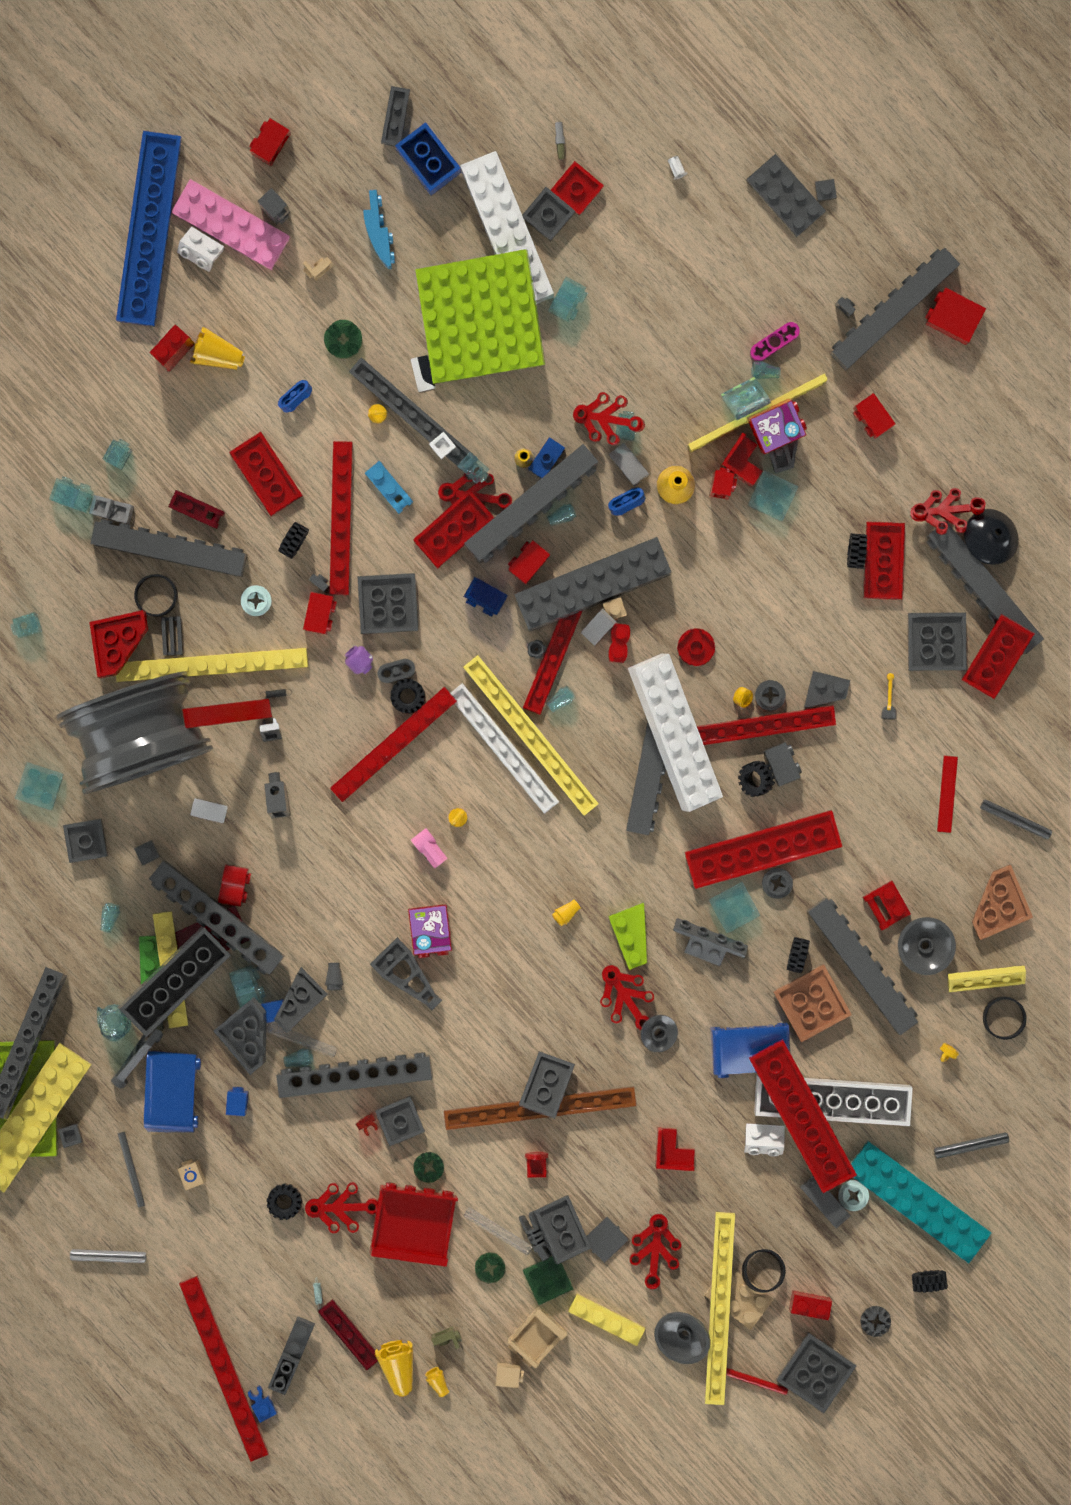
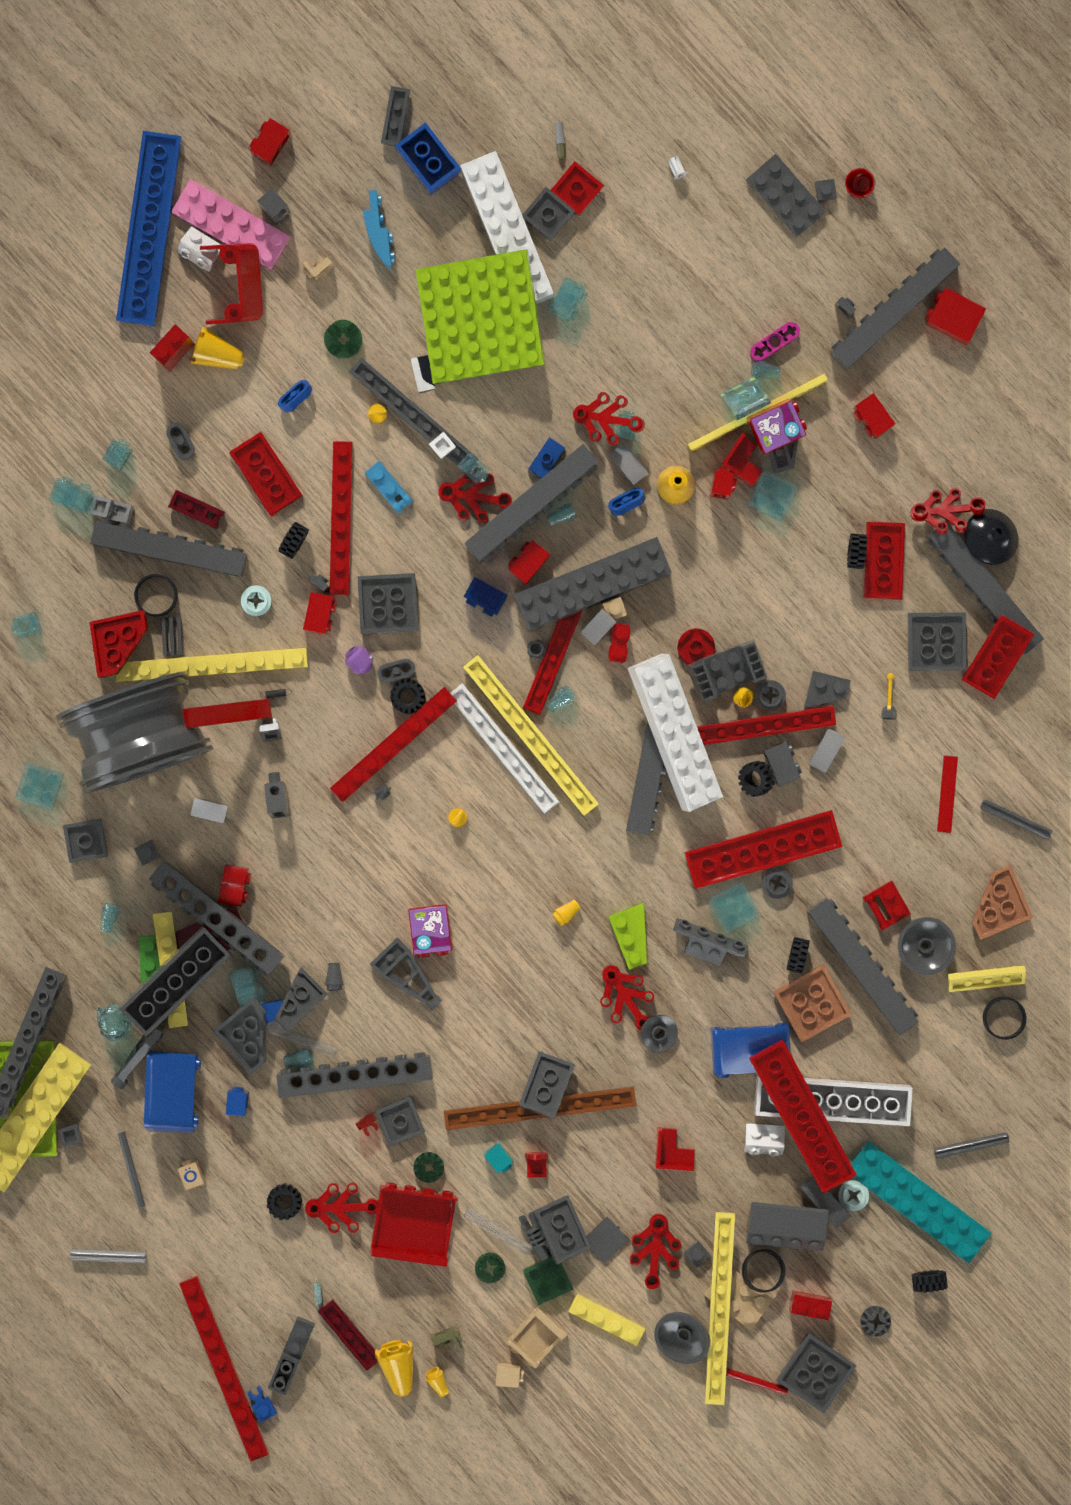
(181, 441): none -> dark grey plate
(249, 282): none -> red windscreen
(382, 792): none -> dark grey plate
(427, 845): bright pink piece -> none
(453, 528): red tile -> none
(499, 1158): none -> teal brick
(523, 463): yellow cone -> none
(697, 1253): none -> dark grey plate
(726, 670): none -> dark grey plate
(787, 1226): none -> dark grey slope
(827, 750): none -> light grey slope
(860, 182): none -> red hair
(948, 1051): yellow tile -> none

